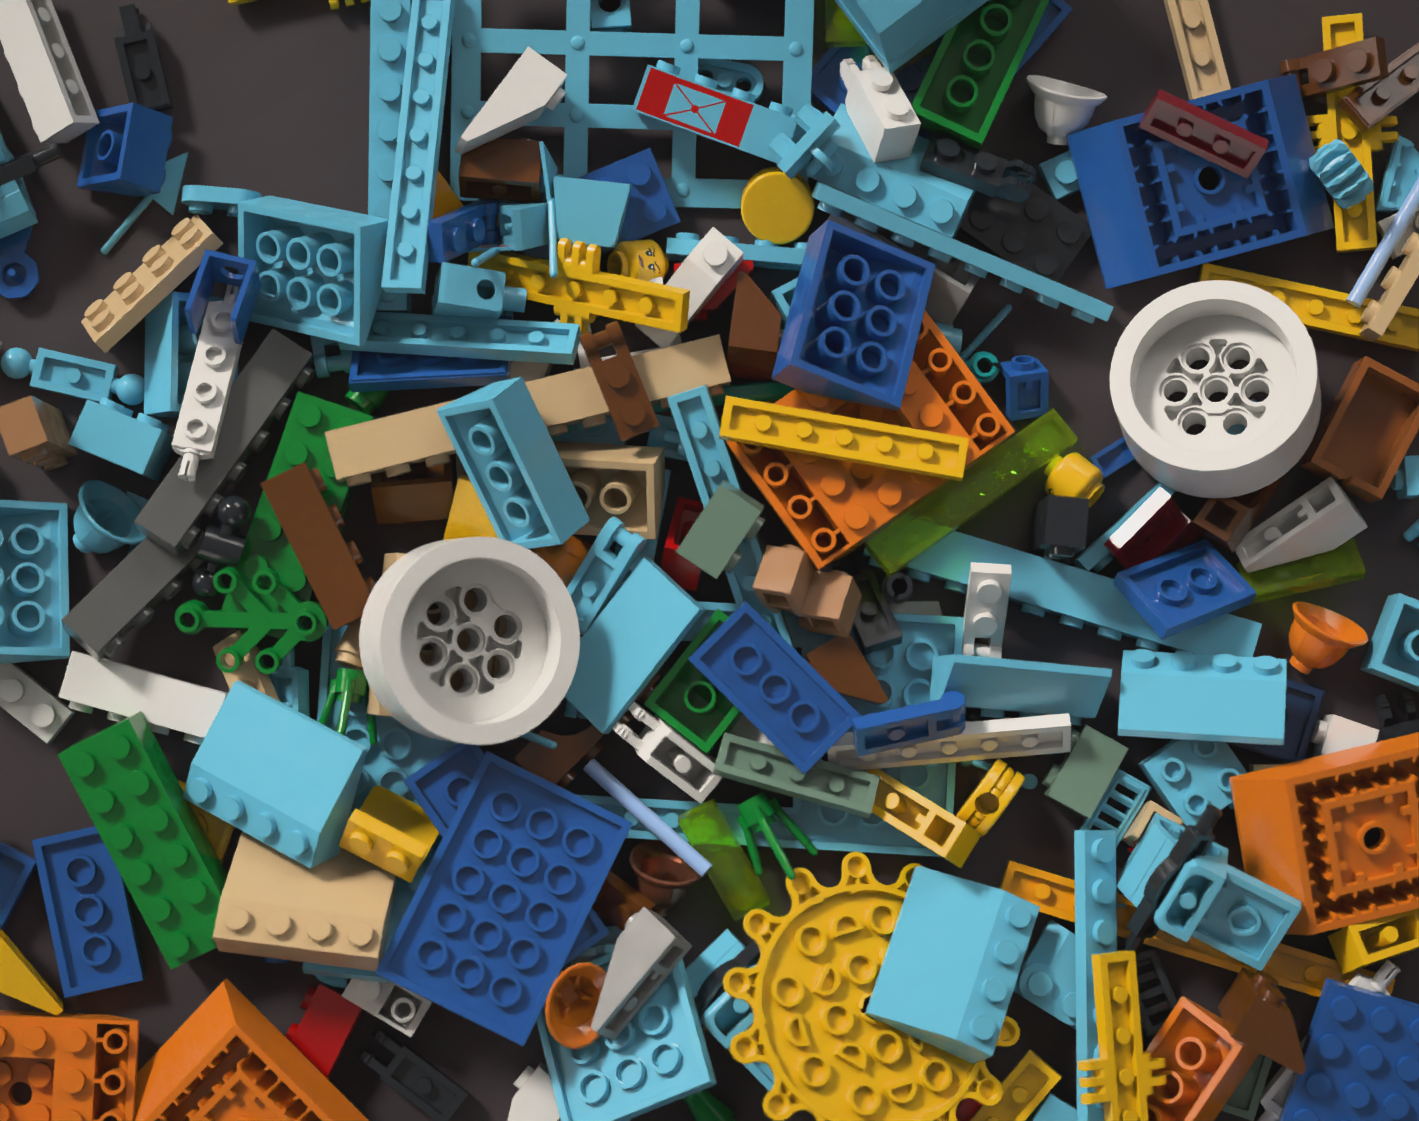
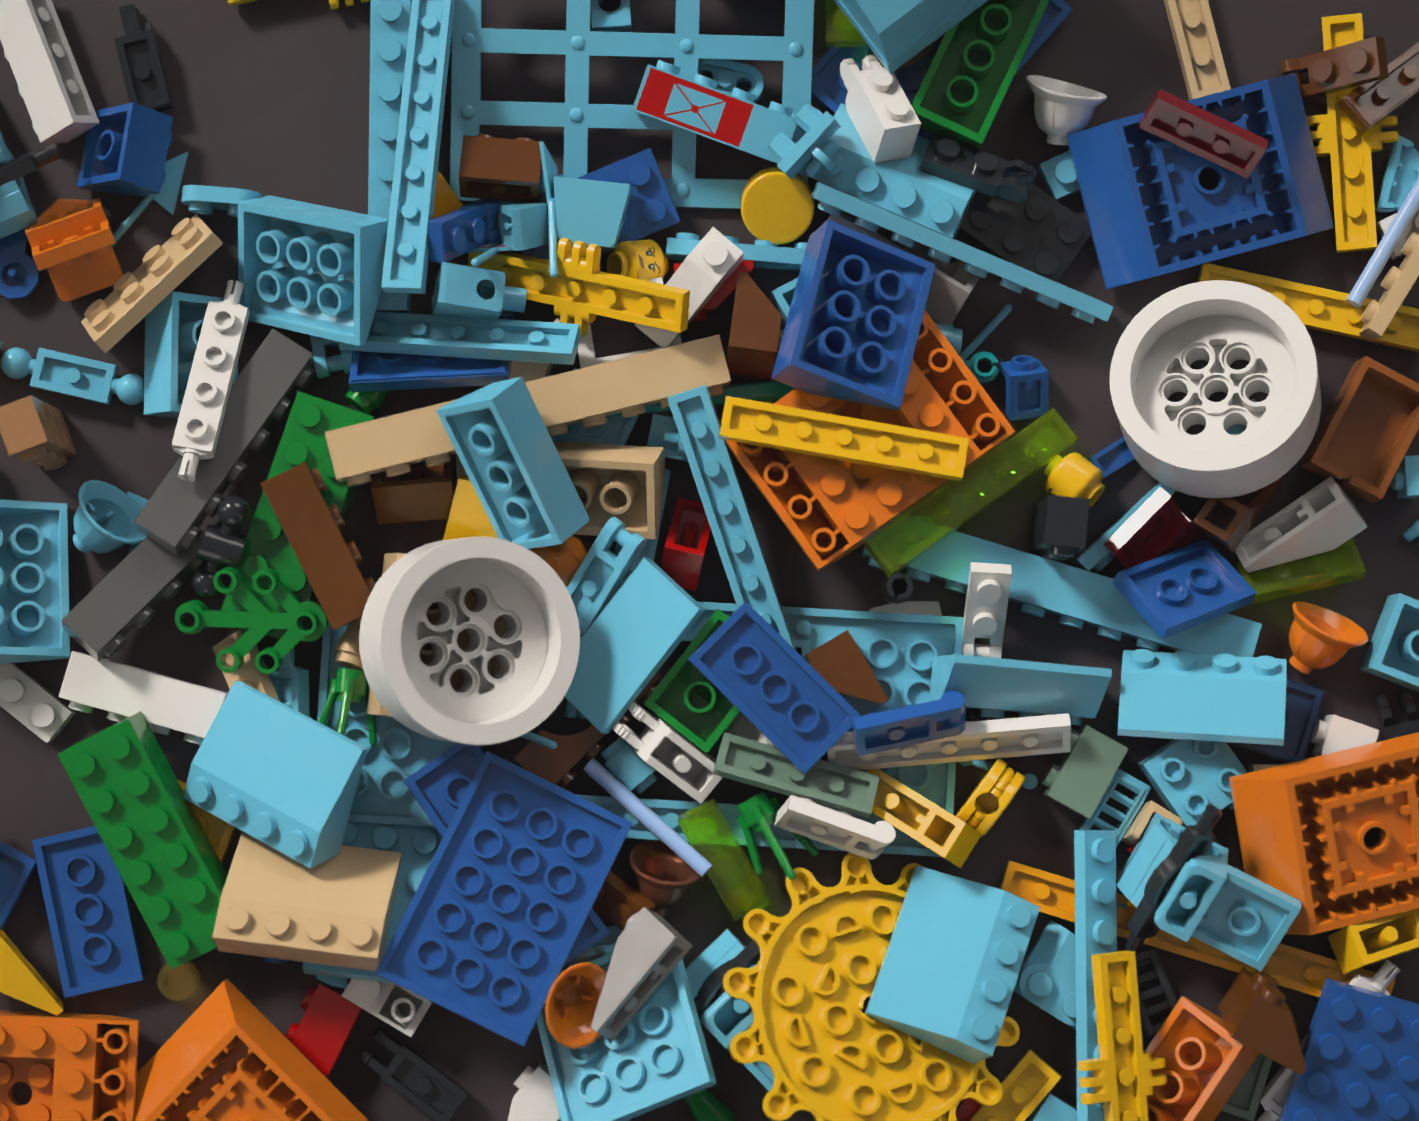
(75, 247): none -> orange piece
(115, 436): medium azure brick -> none
(179, 982): none -> clear yellow tile
(212, 270): blue piece -> none
(390, 833): yellow bracket -> none
(518, 100): white slope -> none
(619, 383): reddish brown plate -> none
(628, 766): none -> medium azure brick
(720, 530): sand green brick -> none
(820, 599): medium nougat brick -> none
(834, 827): none -> white plate
(874, 620): black hinge -> none
(1341, 174): medium azure gear -> none

